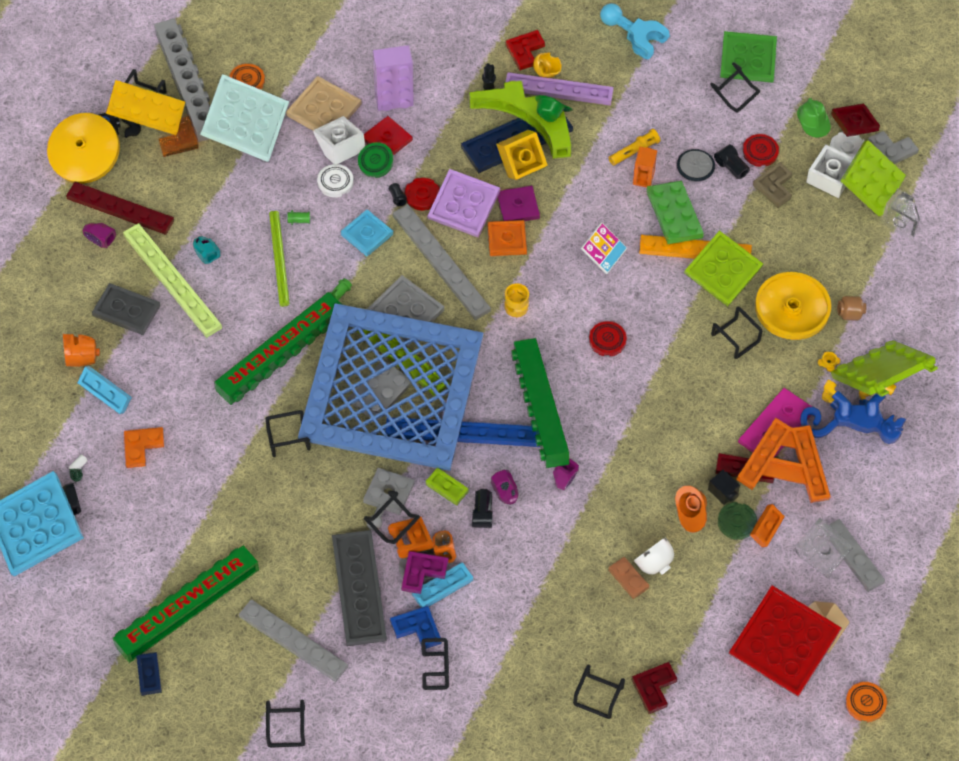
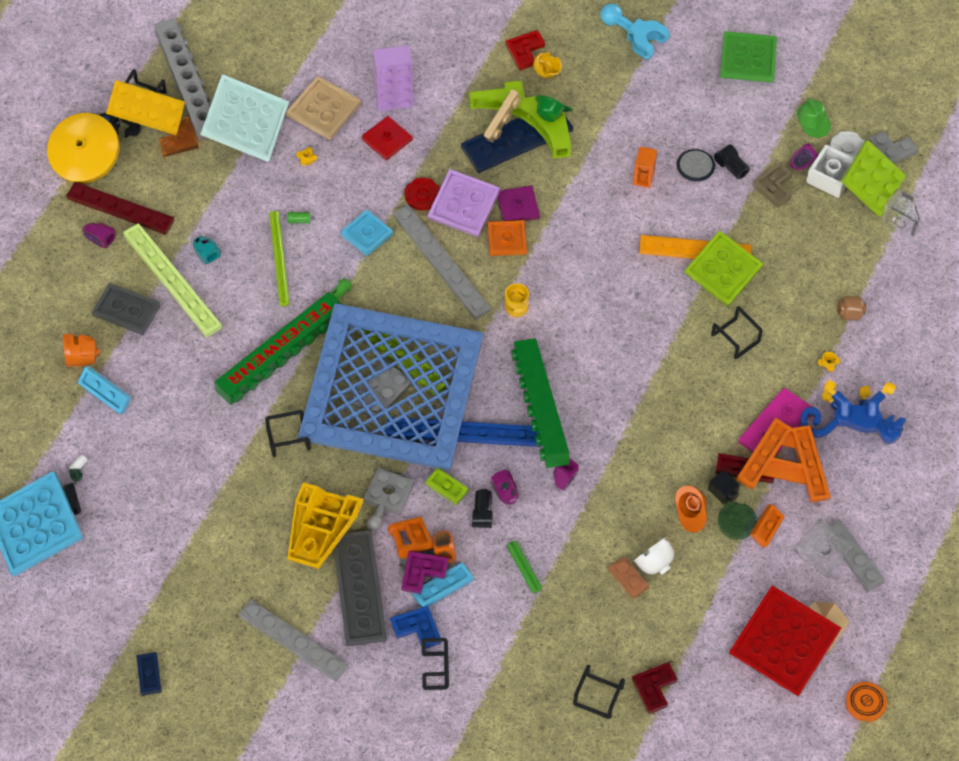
(137, 441): orange plate -> none
(186, 603): green brick -> none
(249, 74): orange tile -> none
(283, 710): black piece -> none
(310, 156): none -> yellow plate
(319, 524): none -> yellow wedge
(335, 180): white tile -> none
(340, 140): white slope -> none
(375, 160): green tile -> none
(393, 494): black piece -> none
(398, 197): black pin -> none
(408, 301): light grey plate -> none
(488, 77): black axle -> none
(503, 116): none -> tan plate
(522, 154): yellow brick -> none
(524, 567): none -> bright green axle
(563, 89): lavender plate -> none
(603, 248): piece -> none
(607, 338): red tile -> none
(641, 141): yellow pin -> none
(674, 212): bright green plate -> none
(738, 70): black piece -> none
(760, 150): red tile -> none
(793, 305): yellow dish -> none
(803, 157): none -> rock
(855, 120): dark red plate -> none
(883, 368): lime plate -> none

